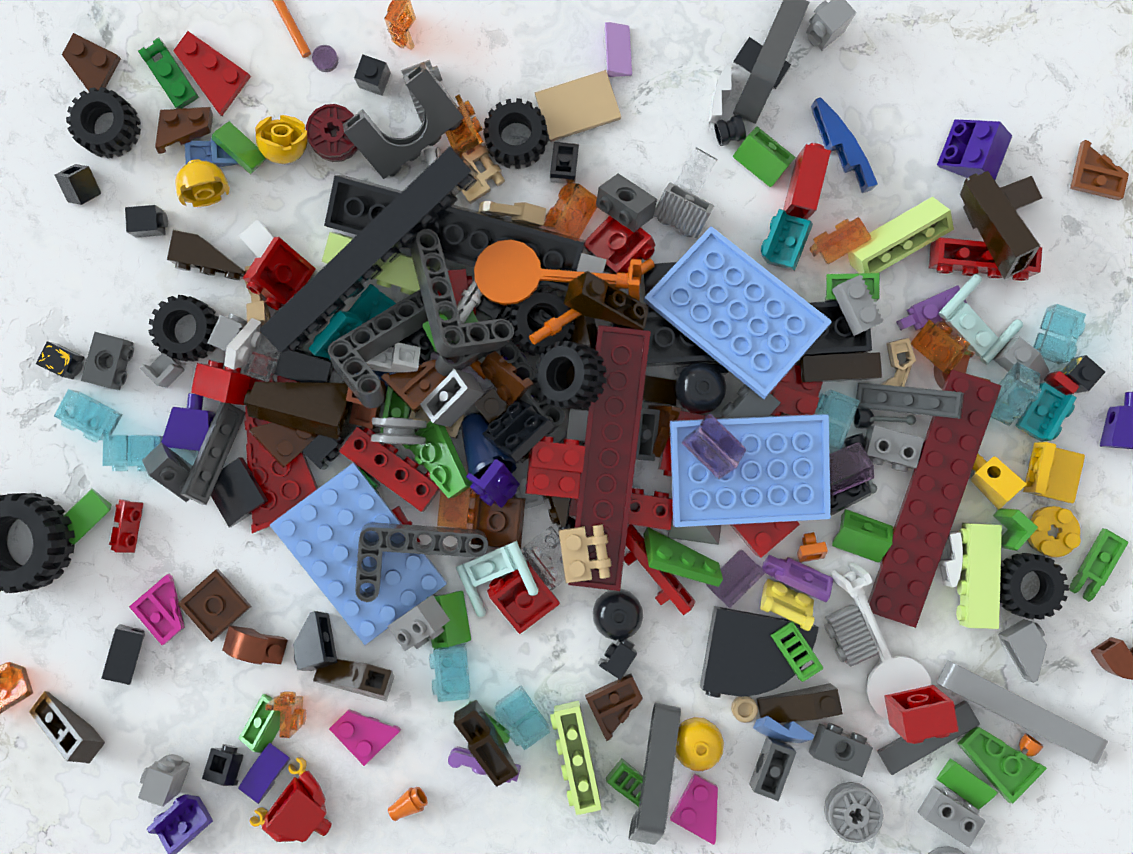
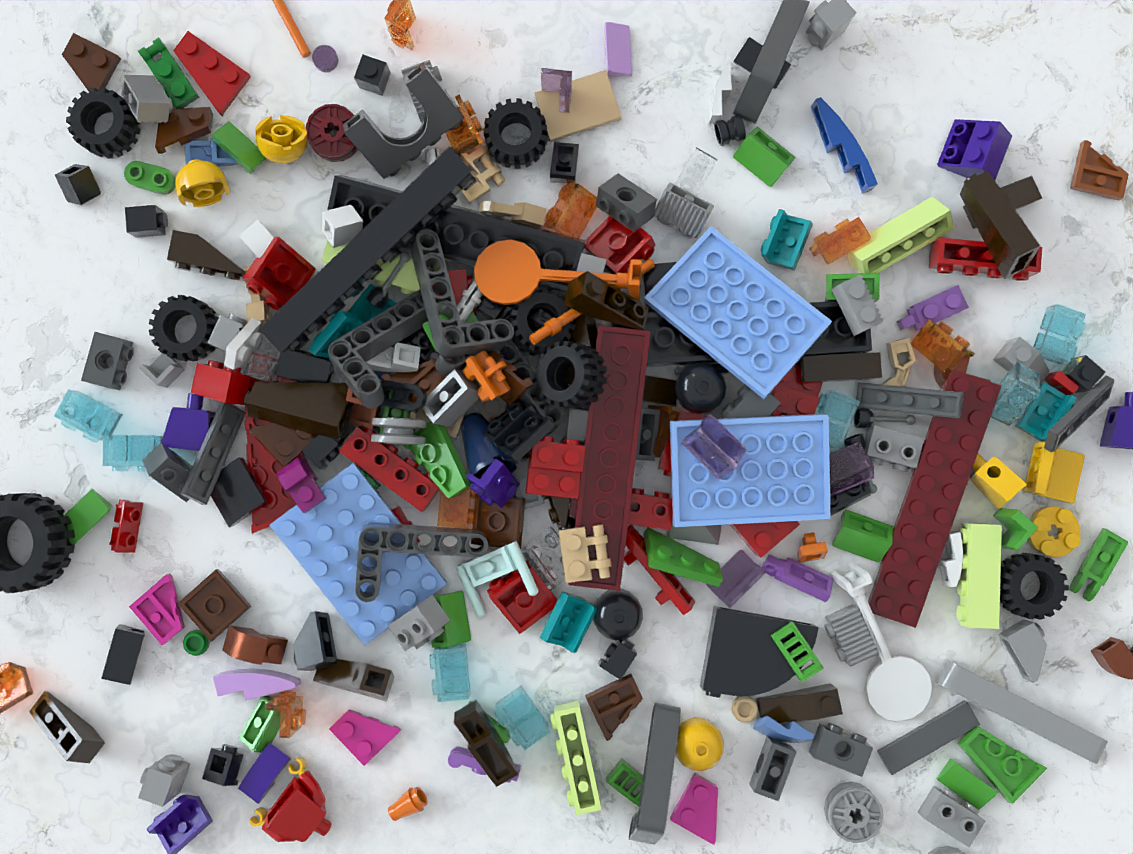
(60, 360): black brick -> none
(146, 98): none -> light grey brick
(148, 177): none -> bright green plate
(196, 643): none -> green plate
(254, 682): none -> lavender slope
(301, 484): none -> magenta brick
(341, 225): none -> white panel
(379, 295): none -> hinge
(403, 395): none -> black plate
(488, 374): none -> orange hips
(560, 82): none -> clear purple panel
(569, 621): none -> teal bracket
(787, 603): light yellow plate -> none
(807, 181): red brick -> none
(921, 714): red brick -> none
(972, 328): light aqua plate -> none
(1031, 744): orange hinge -> none
(1079, 414): none -> dark grey tile

